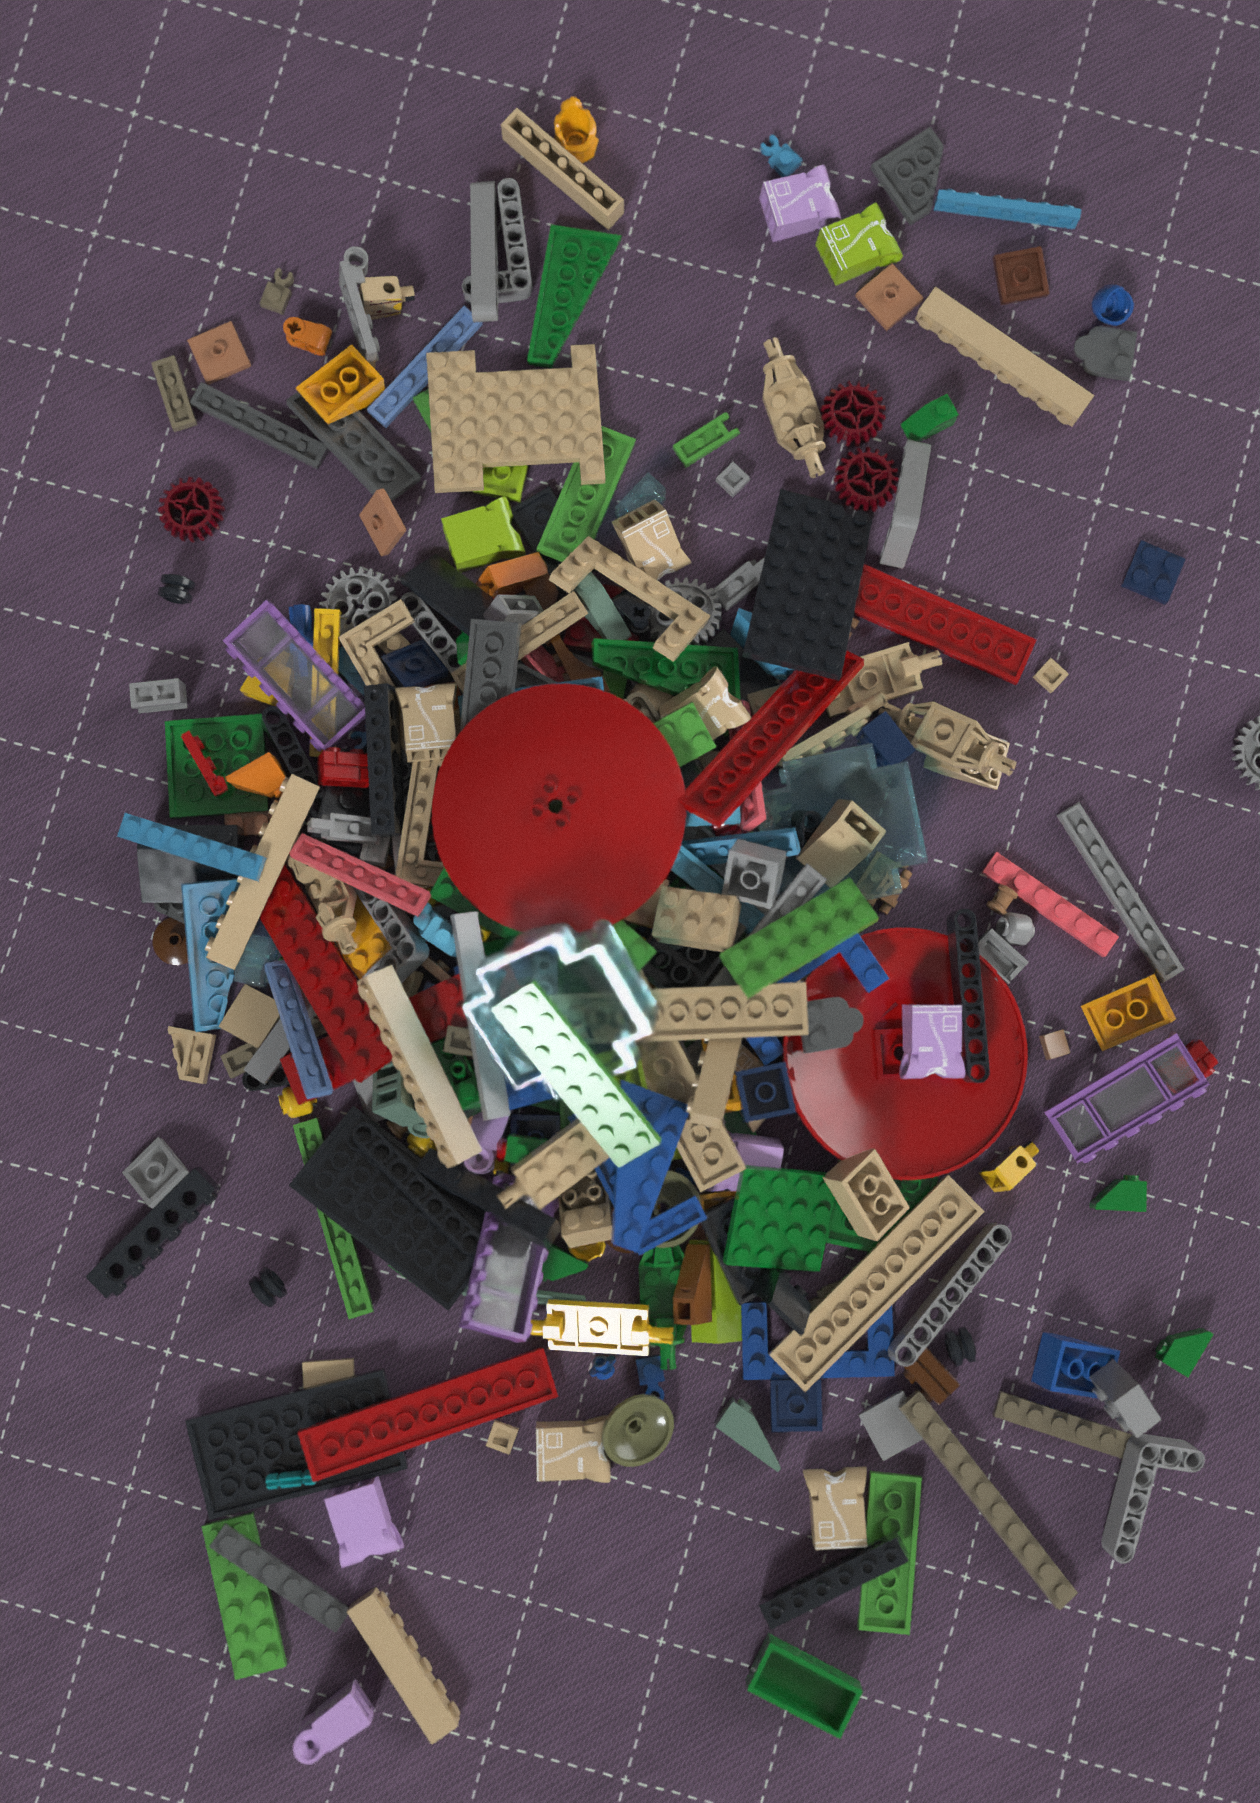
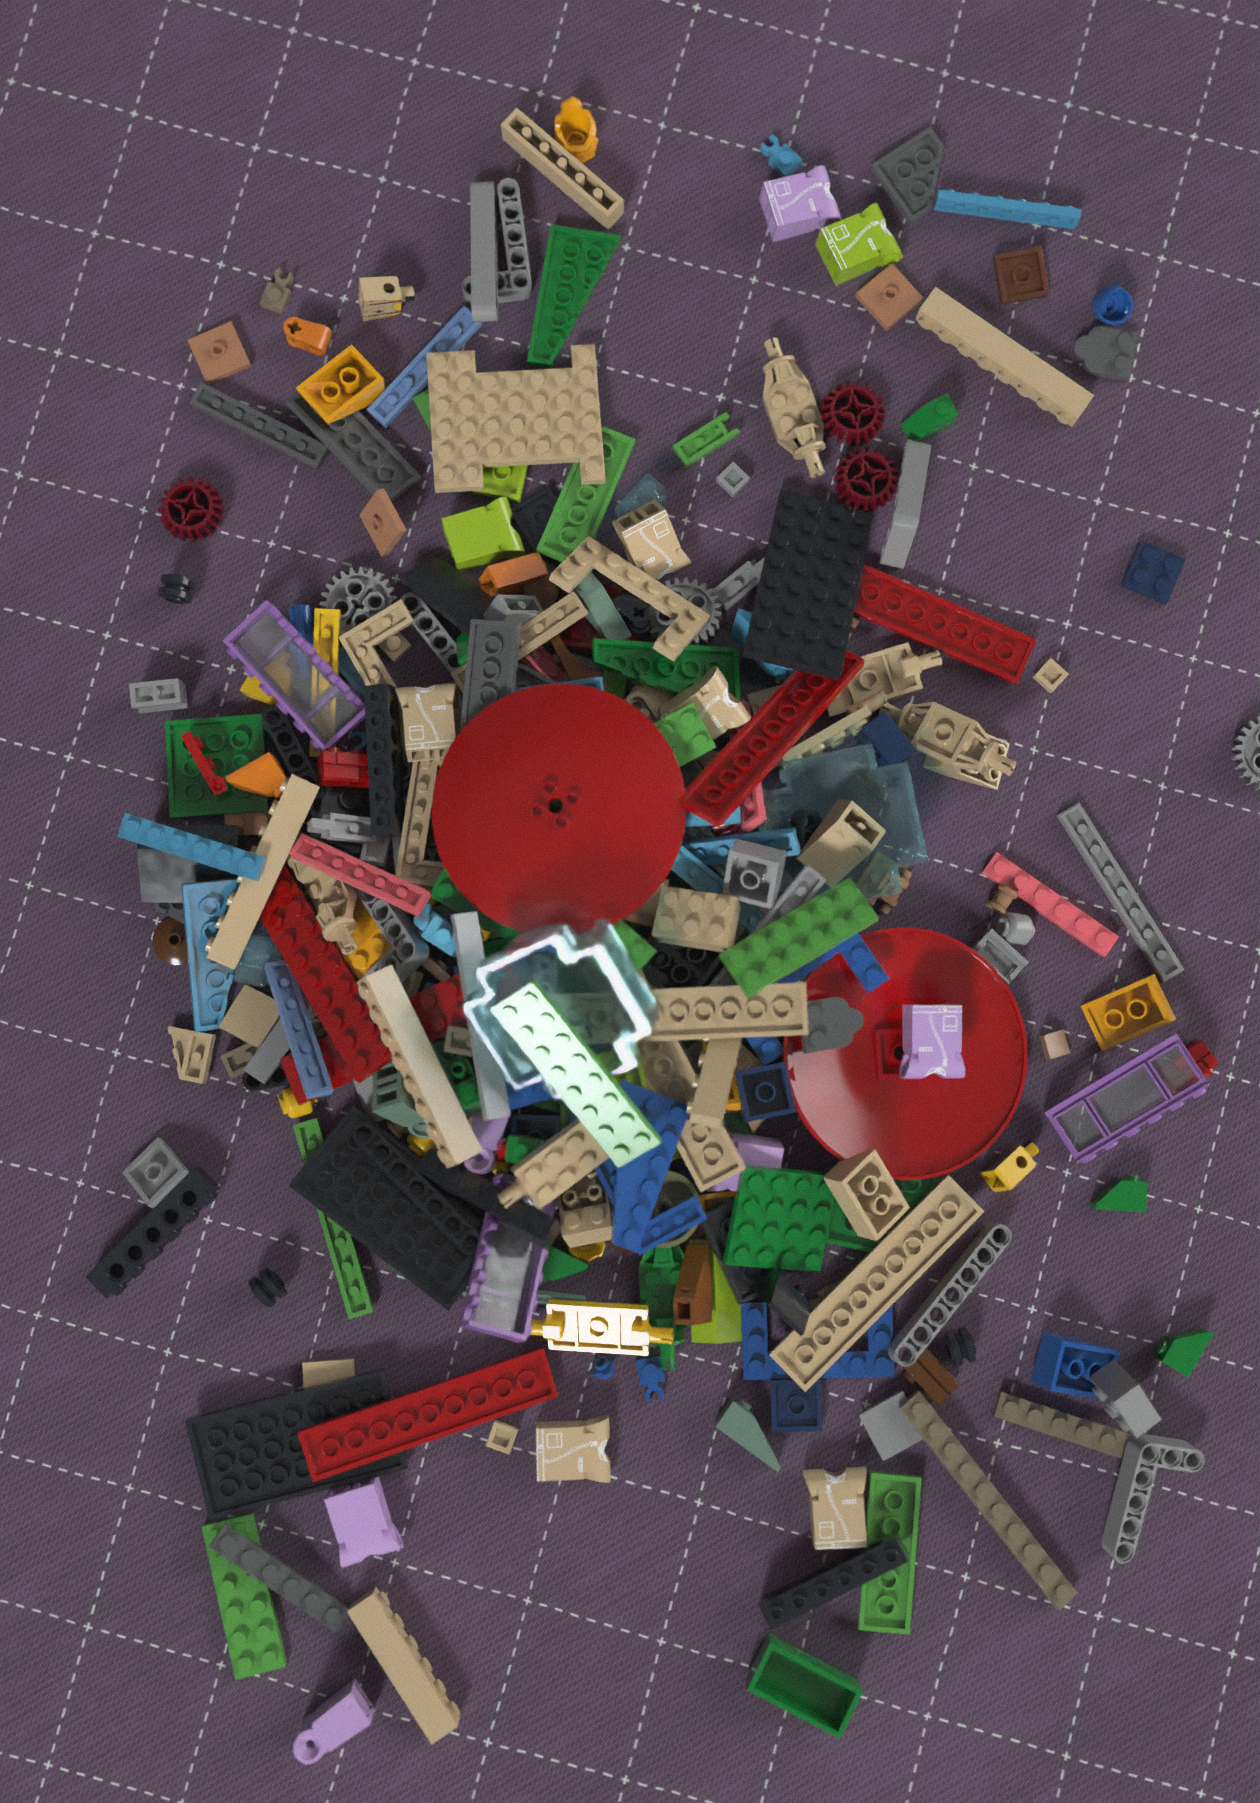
(174, 393): dark tan plate -> none
(289, 1479): teal axle -> none
(361, 323): light grey hinge -> none
(414, 665): dark blue plate -> none
(642, 1439): olive dish -> none
(974, 985): black beam -> none

